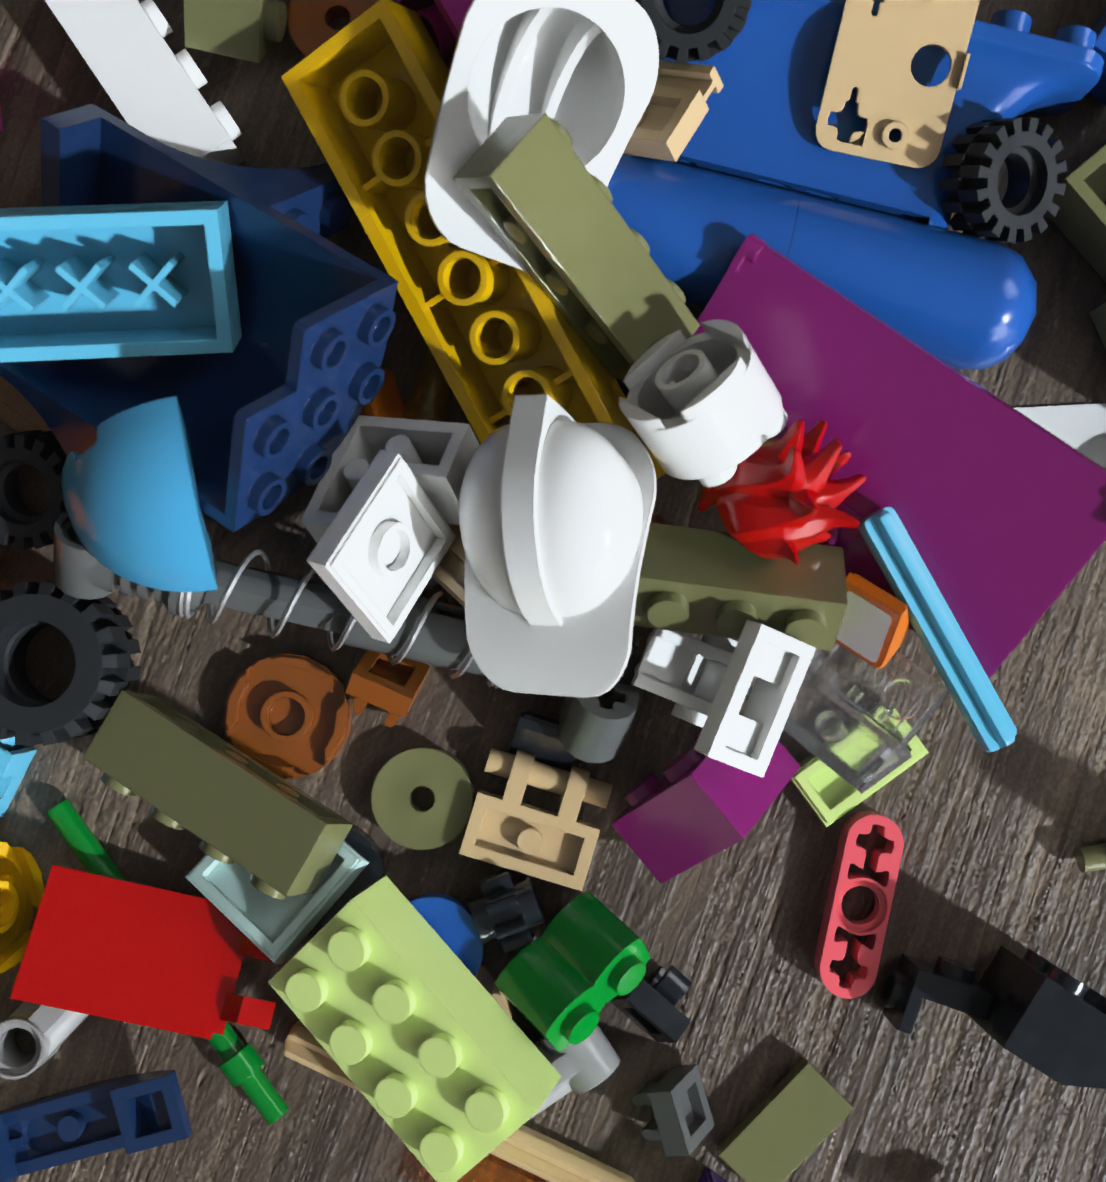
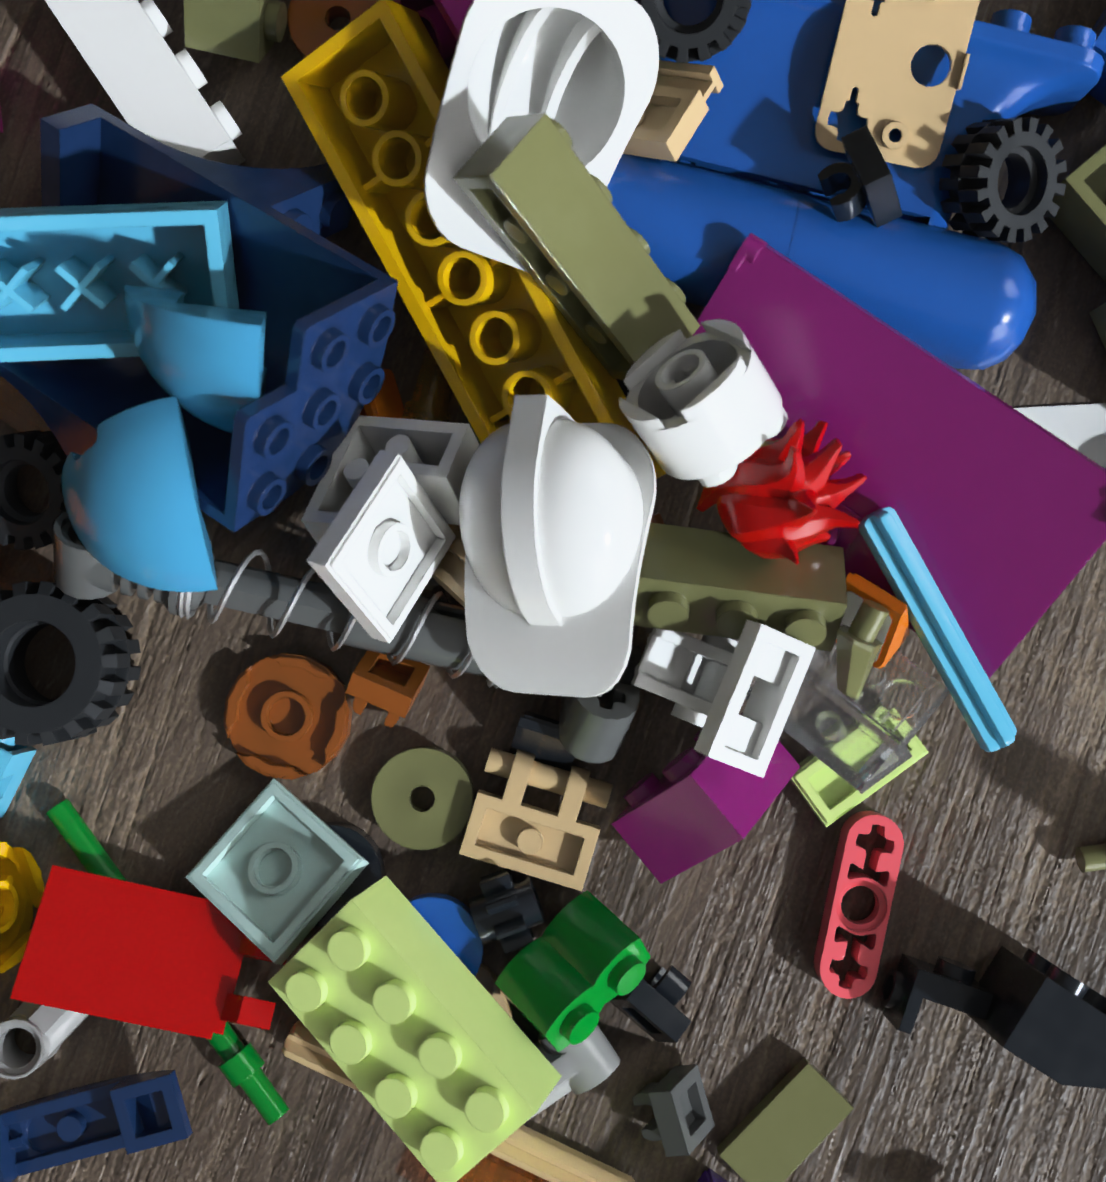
(199, 352): none -> dark azure brick
(217, 794): olive brick -> none
(859, 647): none -> olive bar
(866, 181): none -> black tile

